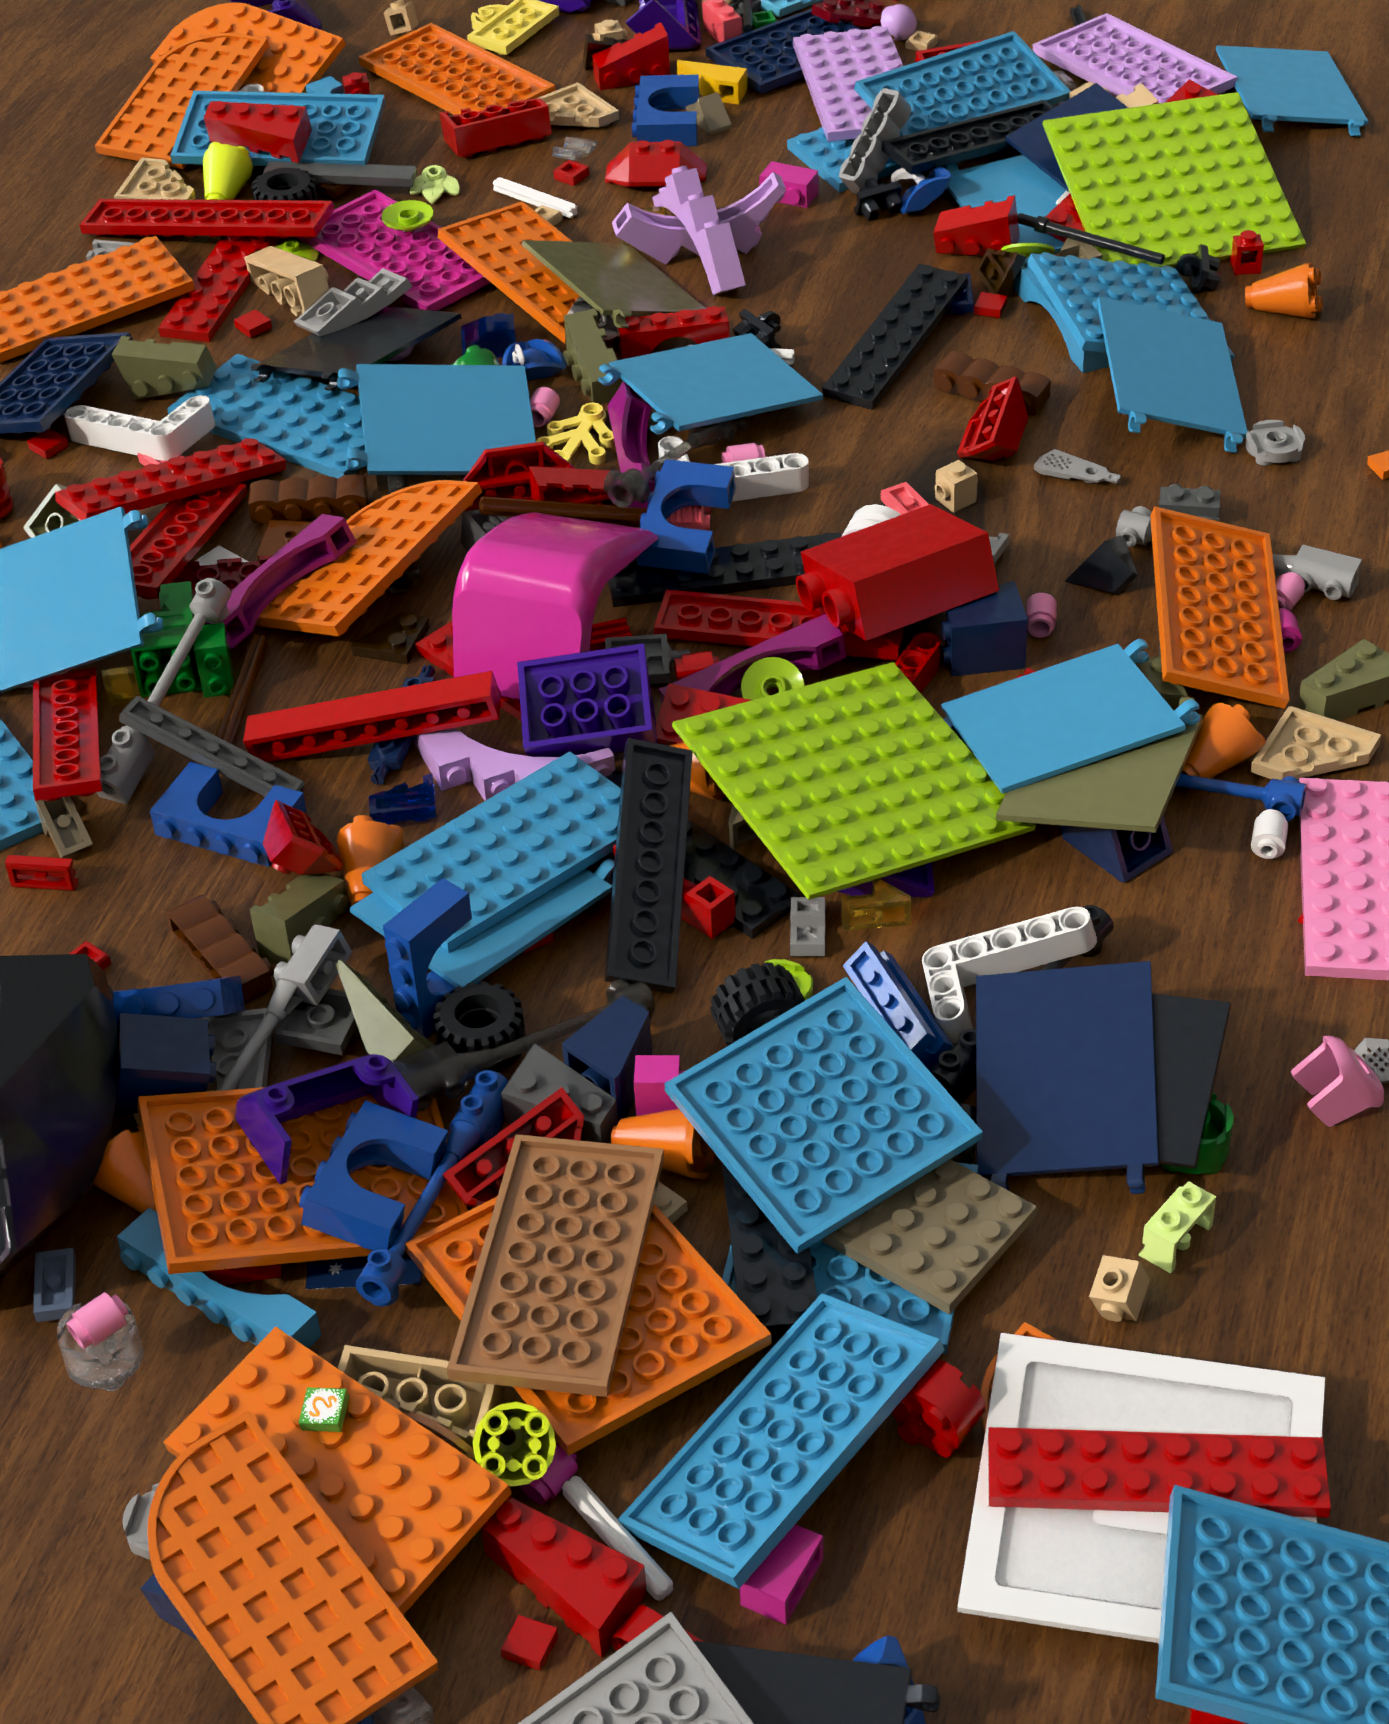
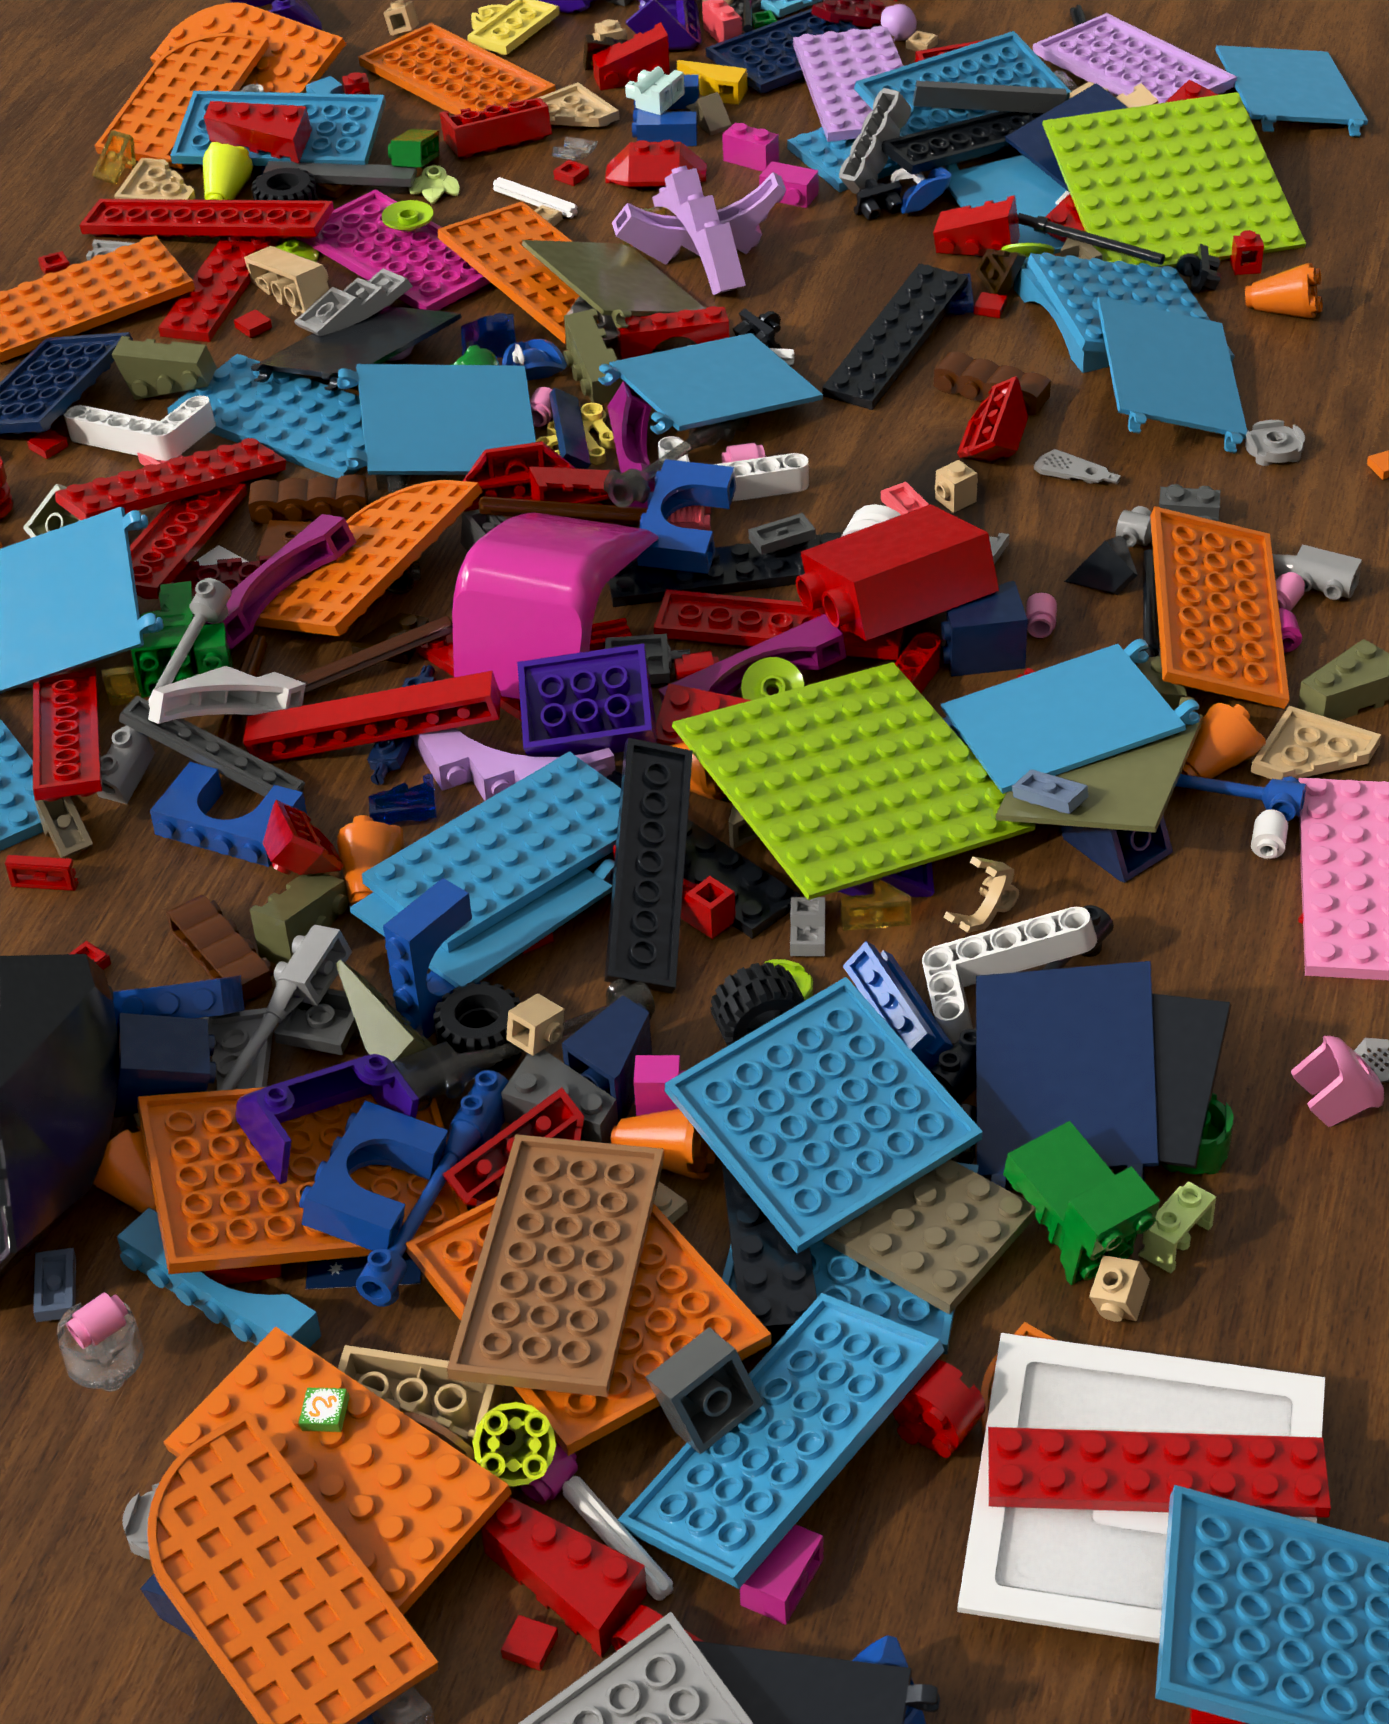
(53, 262): none -> red tile
(115, 156): none -> clear yellow slope
(224, 692): none -> white arch
(376, 654): none -> reddish brown axle
(414, 148): none -> green brick
(535, 1024): none -> tan brick
(569, 428): none -> dark blue tile
(656, 90): none -> light aqua hips
(704, 1390): none -> dark grey brick
(750, 146): none -> dark pink brick
(782, 534): none -> dark grey plate
(987, 97): none -> dark grey tile
(998, 898): none -> tan piece
(1050, 791): none -> sand blue plate
(1081, 1199): none -> green brick
(1149, 604): none -> black bar

